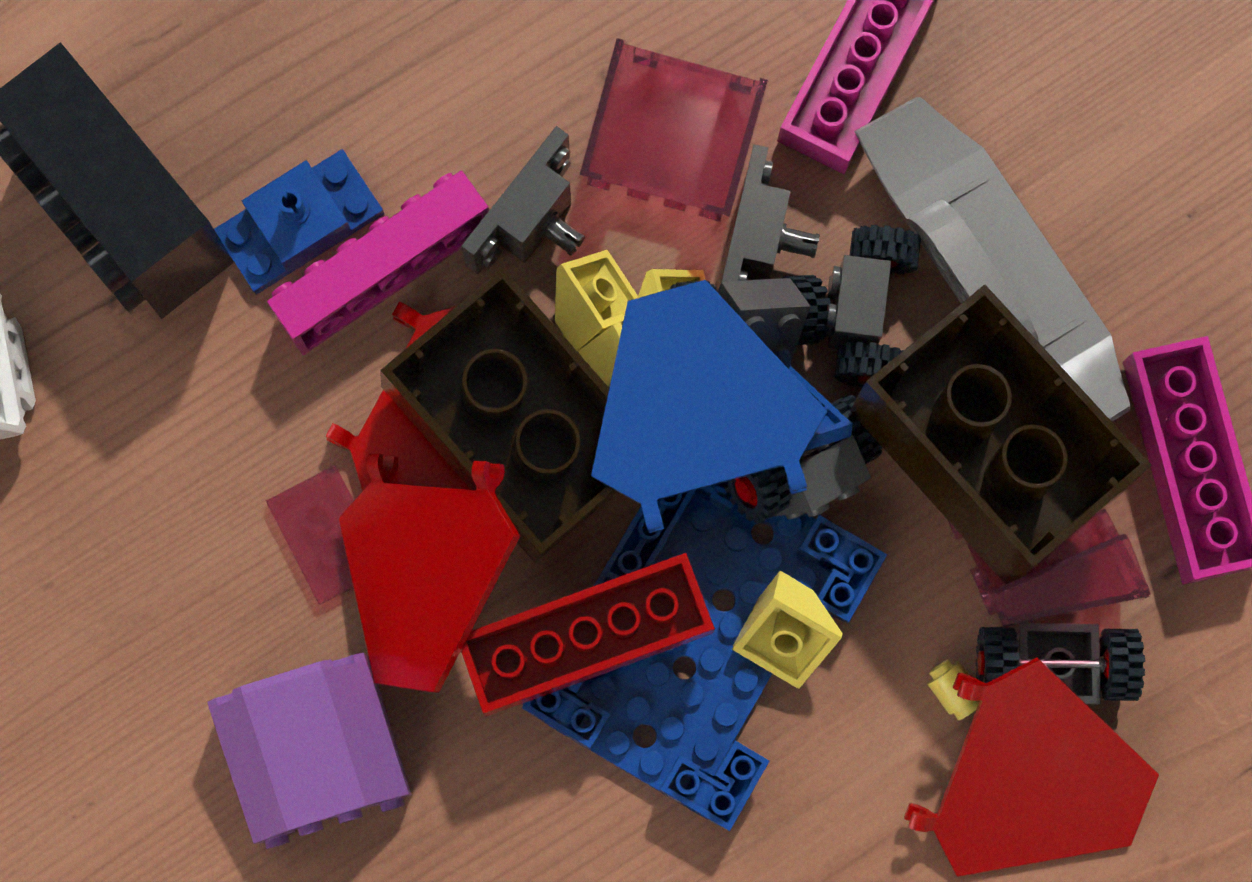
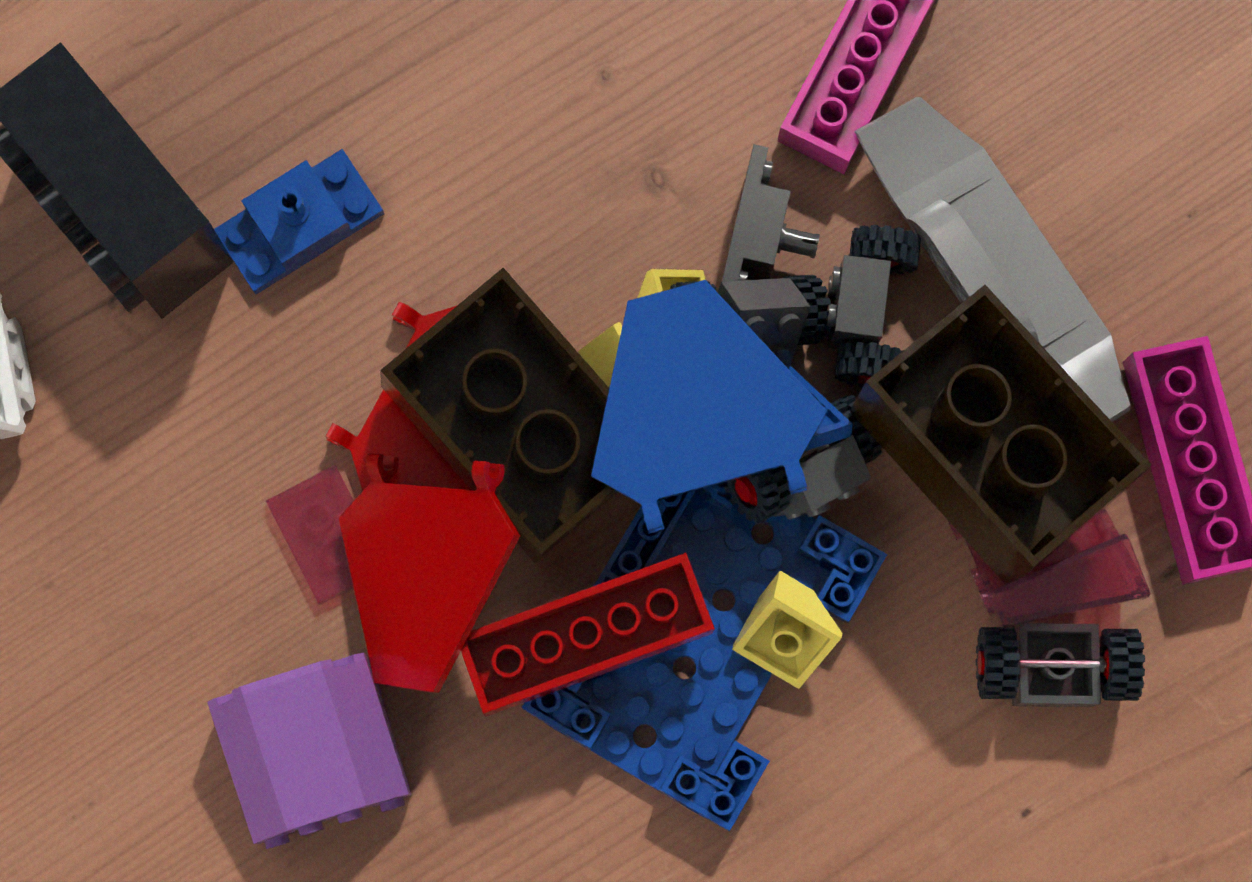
(379, 262): dark pink brick -> none
(528, 210): dark grey brick -> none
(590, 297): light yellow slope -> none
(673, 130): clear pink windscreen -> none
(942, 686): light yellow brick -> none
(1035, 778): red flag -> none

